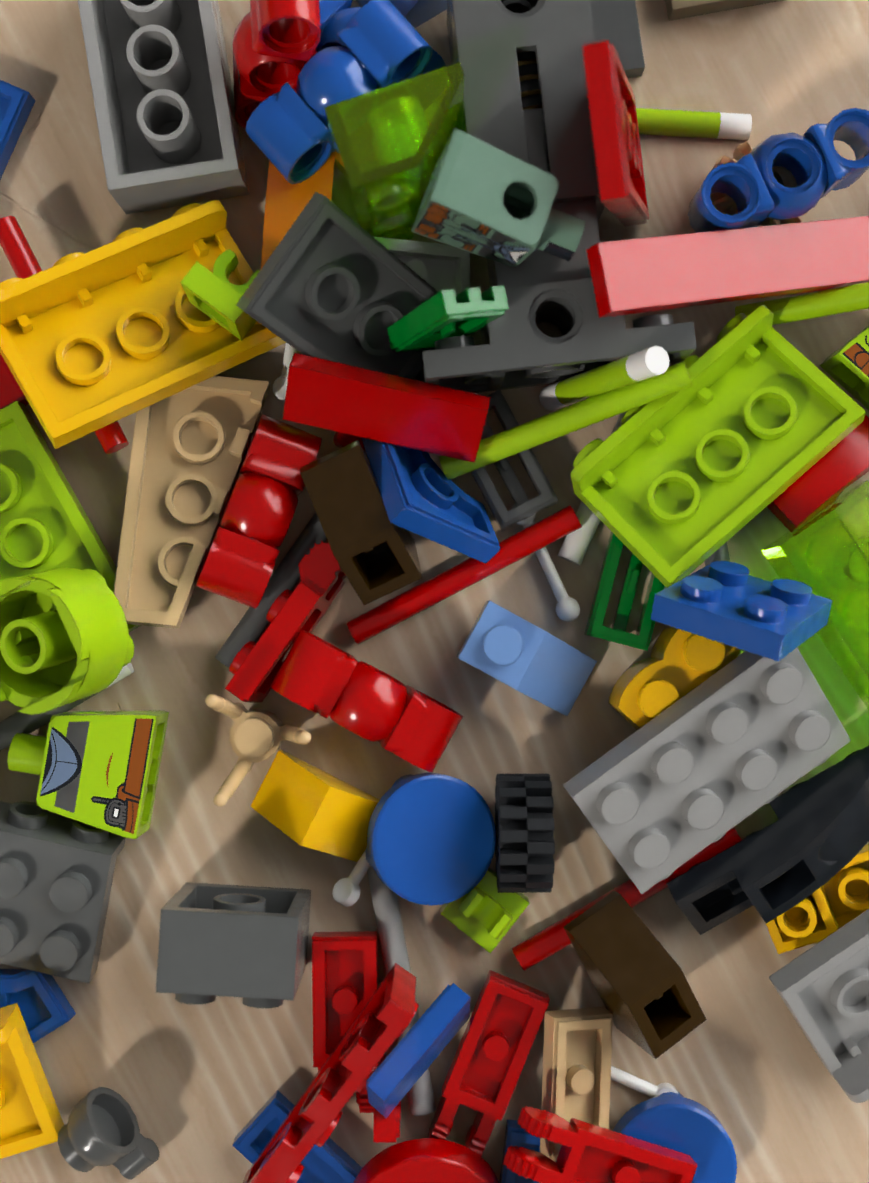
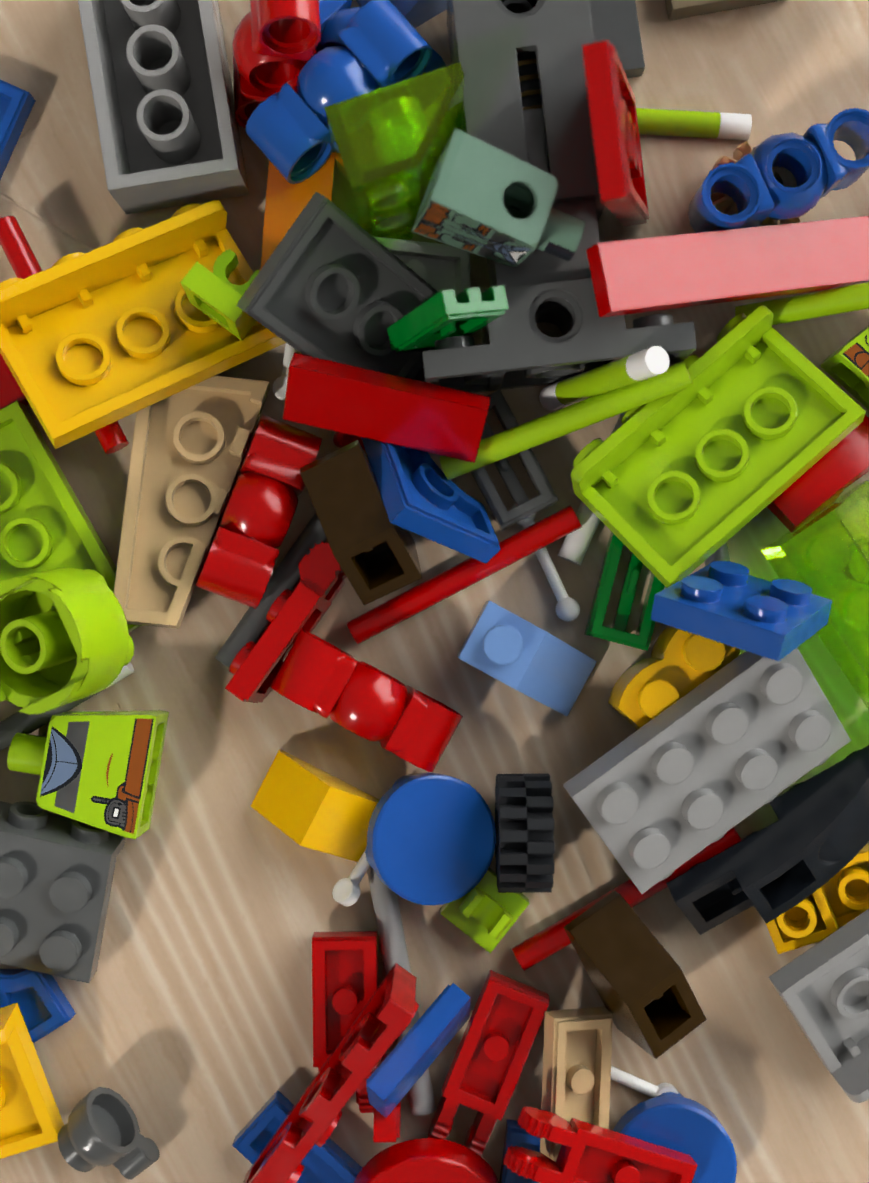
(233, 943): dark grey brick -> none
(253, 738): tan plant -> none

